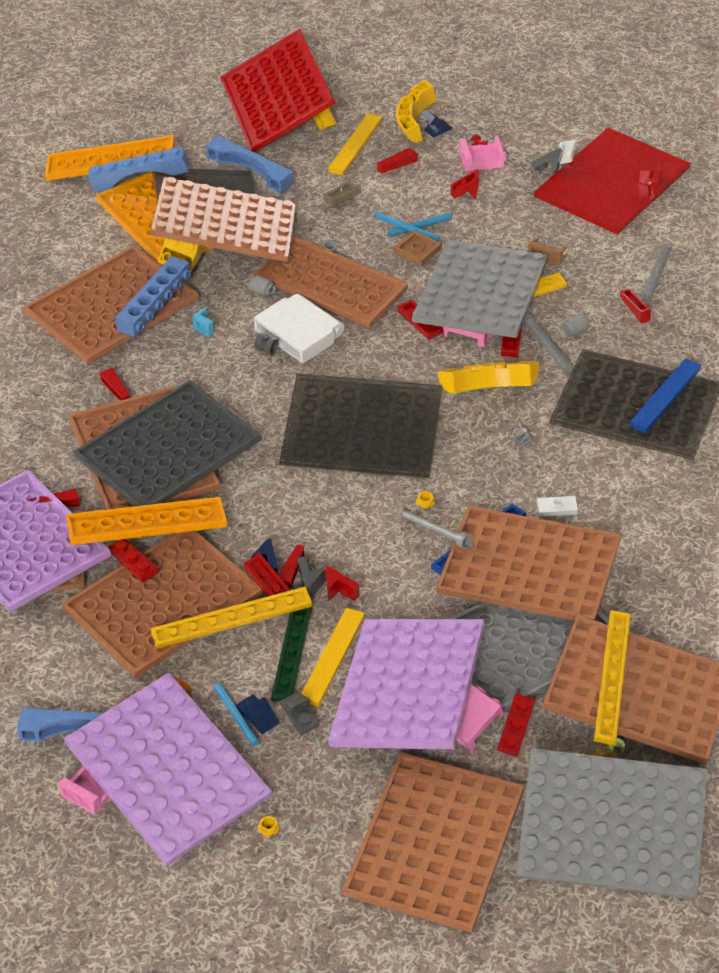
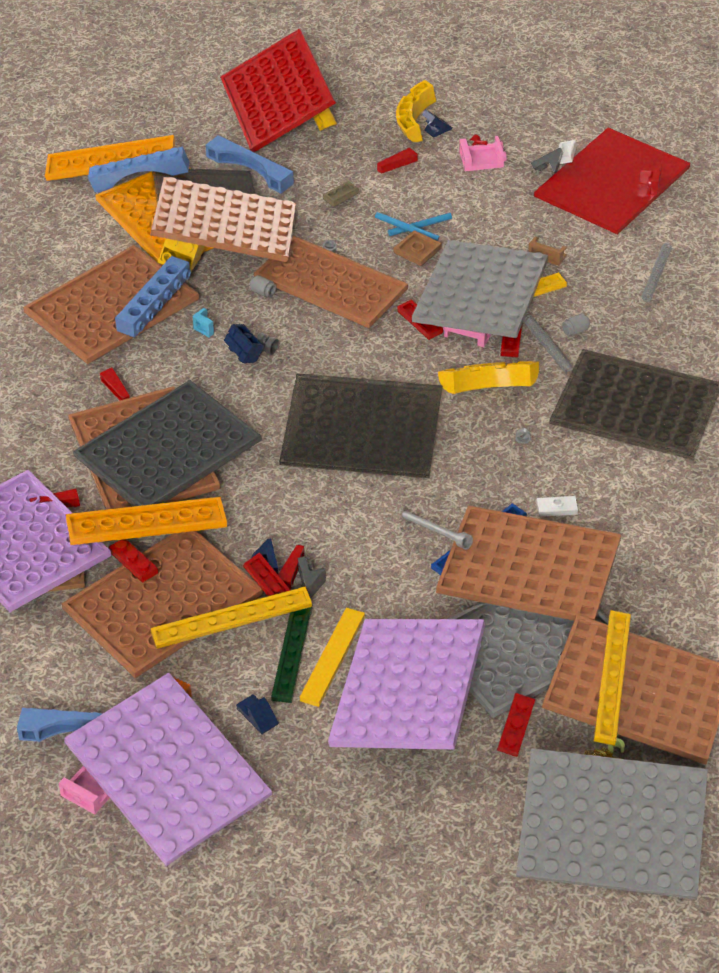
(236, 714): dark azure bar -> none
(243, 343): none -> dark blue brick
(268, 821): yellow plate -> none
(299, 327): white piece -> none
(299, 713): dark grey slope -> none
(340, 583): red slope -> none
(355, 144): yellow tile -> none
(425, 499): yellow plate -> none
(434, 842): nougat plate -> none
(467, 183): red slope -> none
(477, 715): bright pink panel -> none
(636, 305): red piece -> none
(665, 395): blue tile -> none

